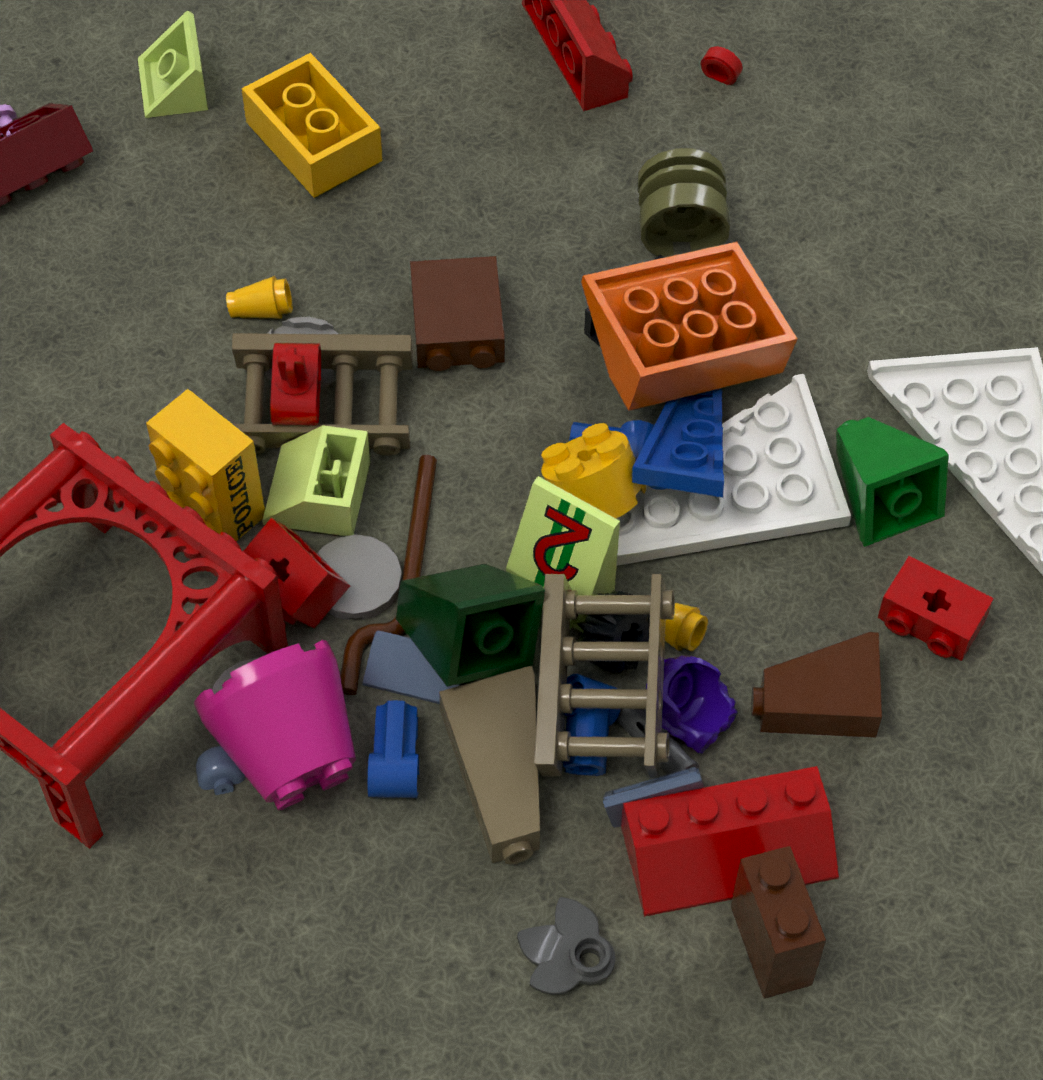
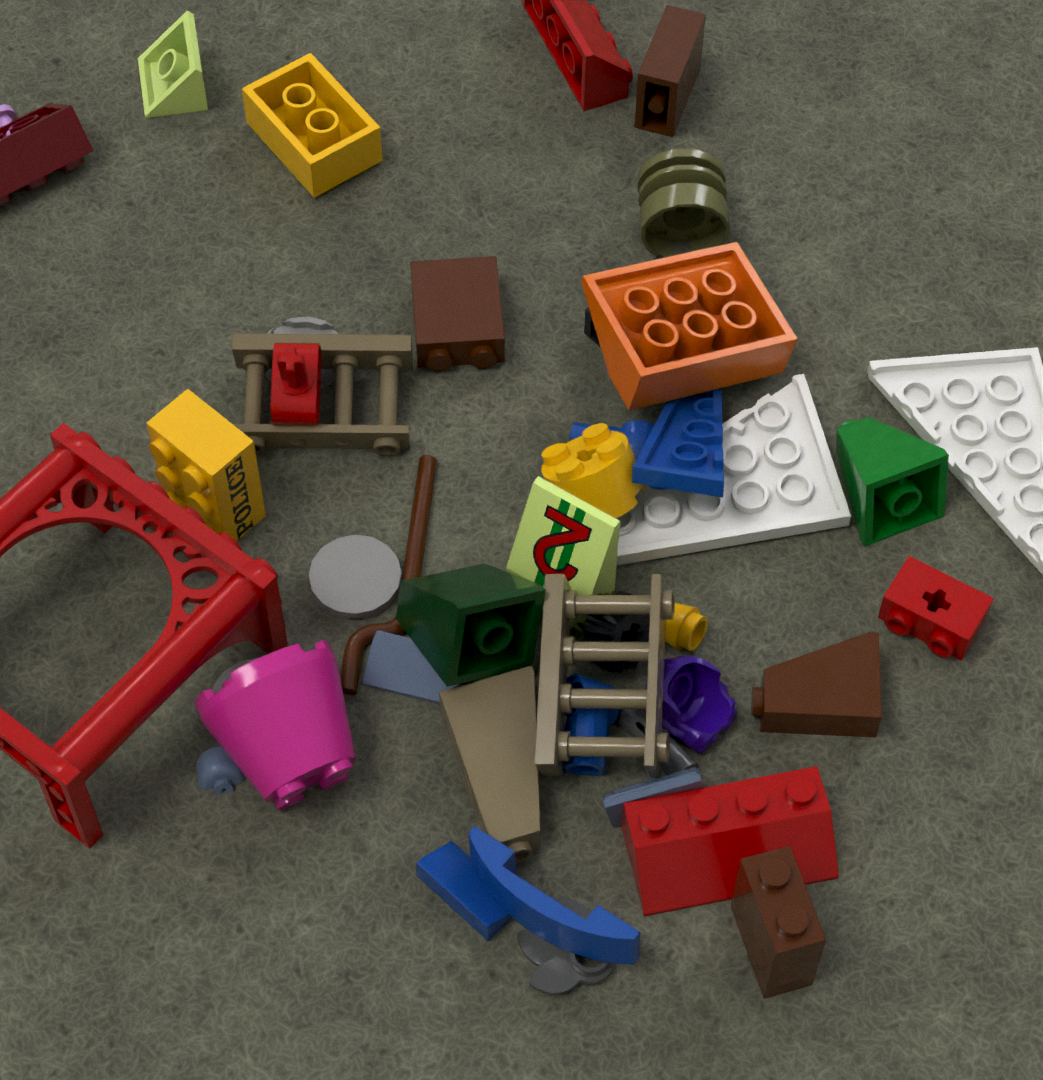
(261, 300): yellow cone -> none
(304, 579): red brick -> none
(320, 481): yellowish green slope -> none
(394, 762): blue piece -> none
(455, 881): none -> blue slope
(597, 937): none -> blue slope
(669, 71): none -> reddish brown brick
(721, 65): red tile -> none

